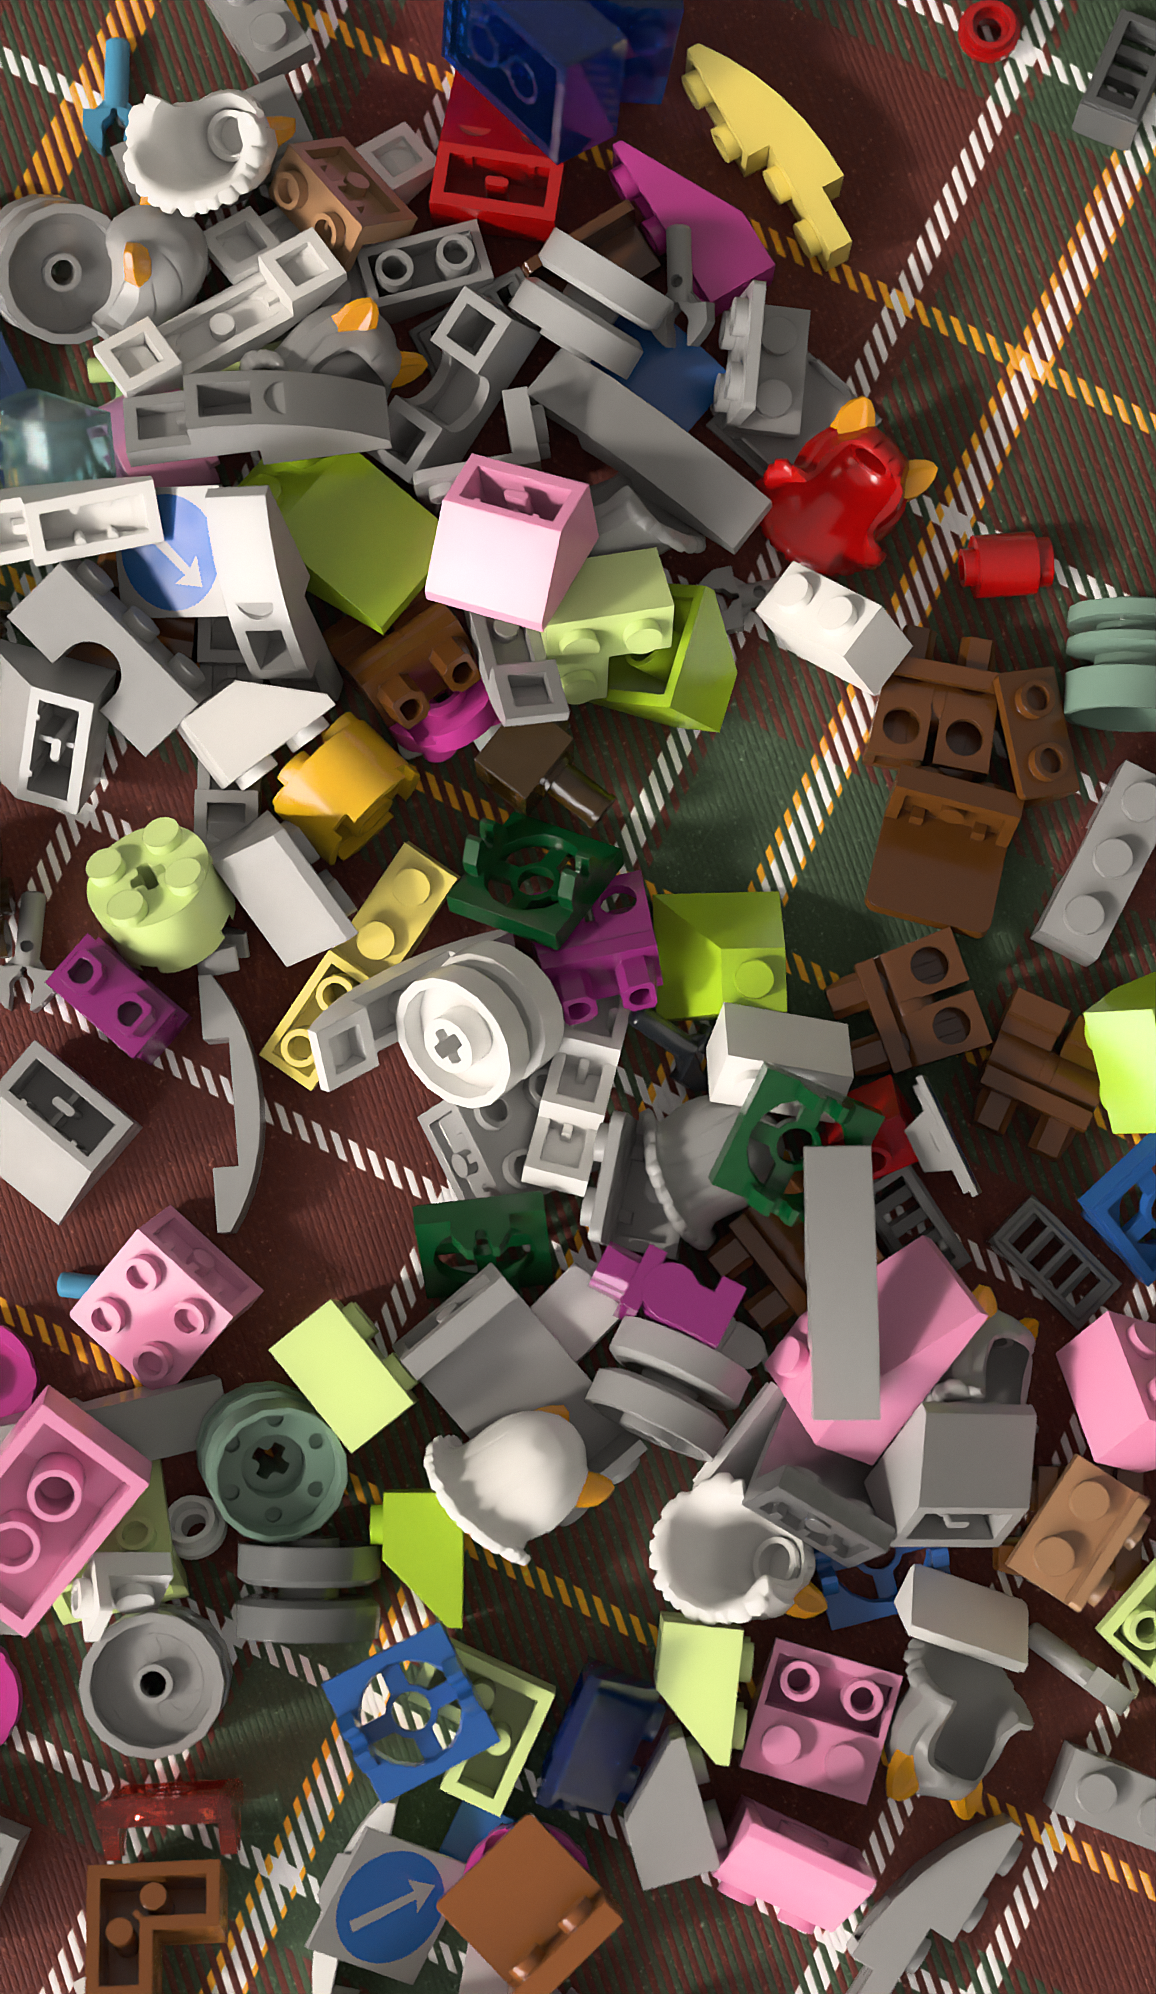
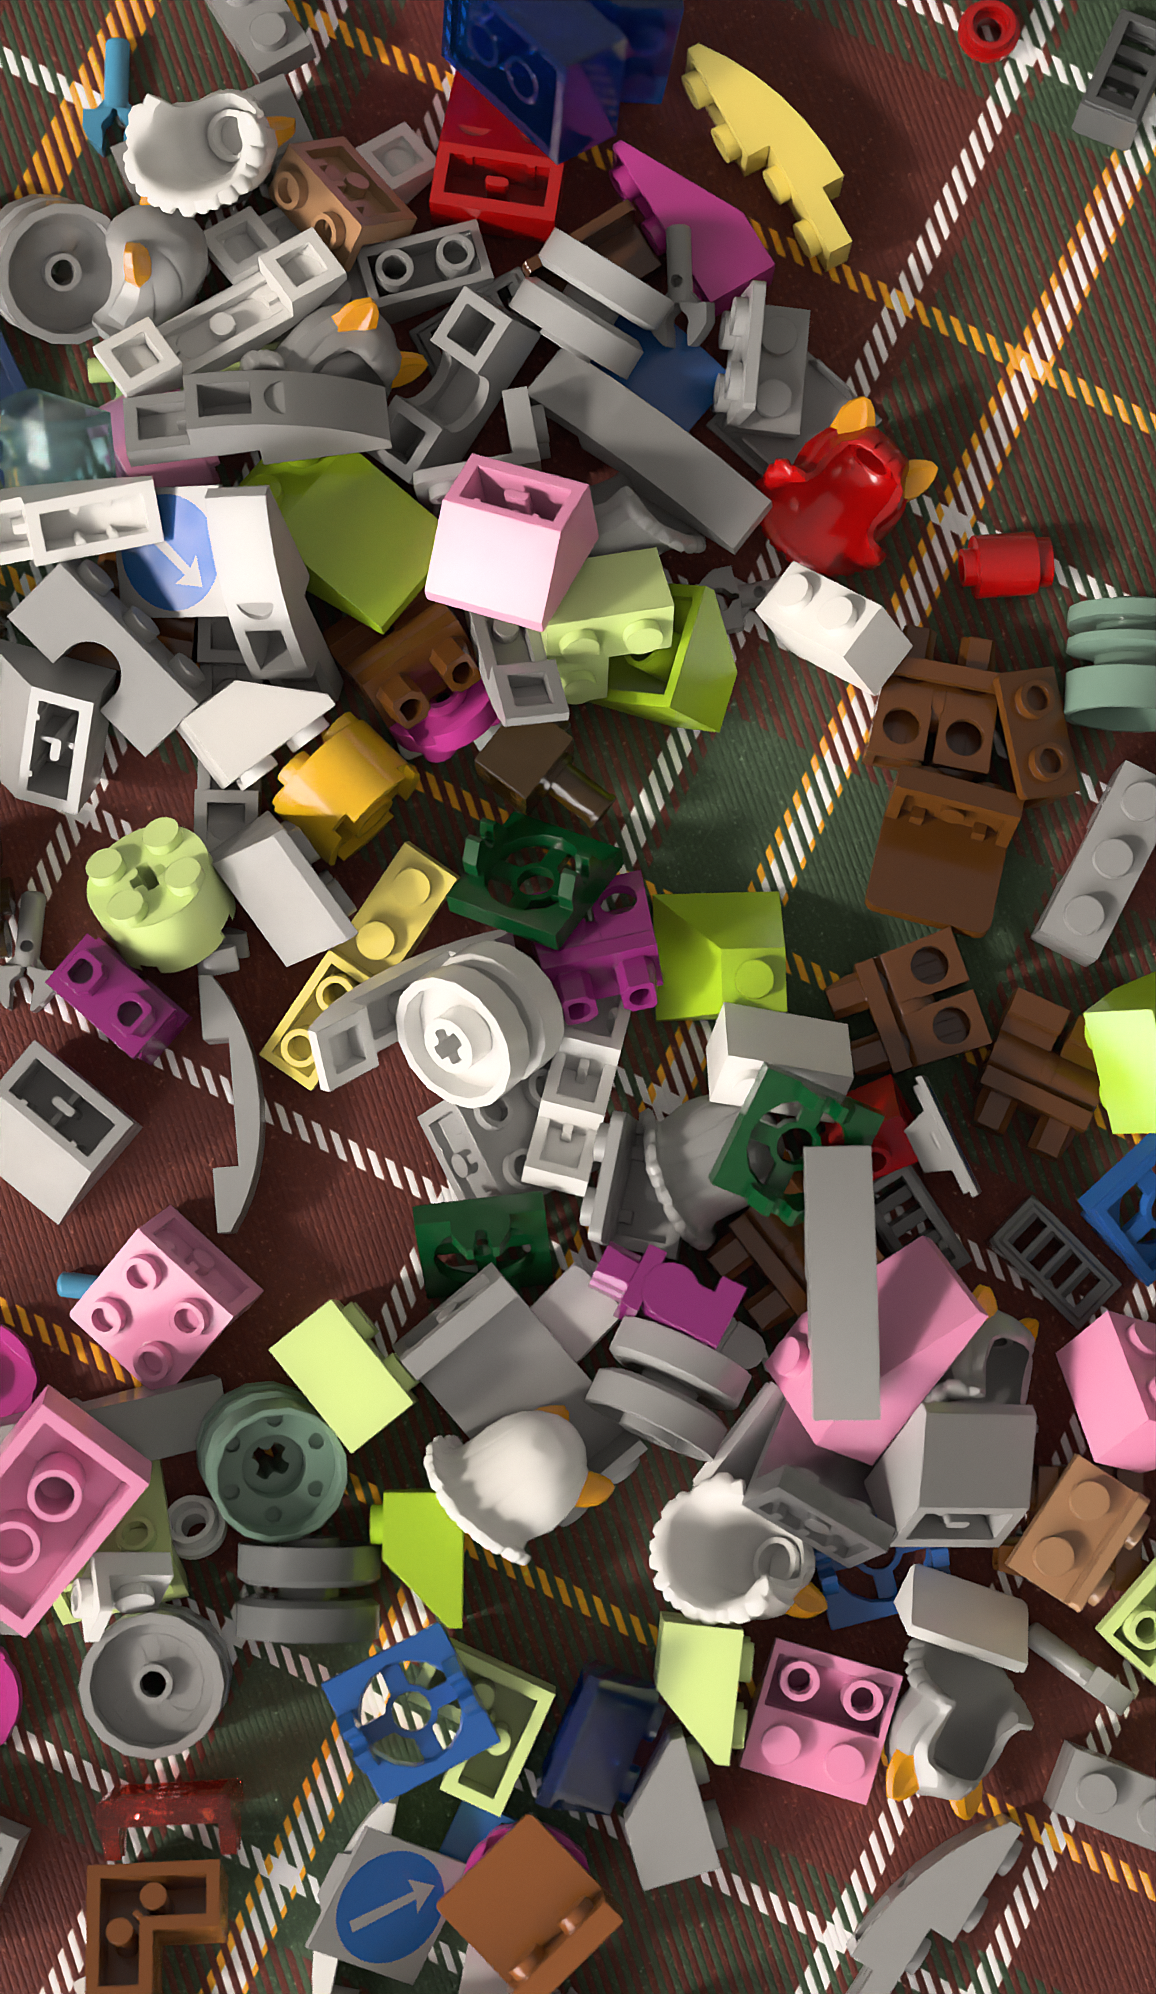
(677, 1043): black bar -> none
(791, 1867): bright pink slope -> none

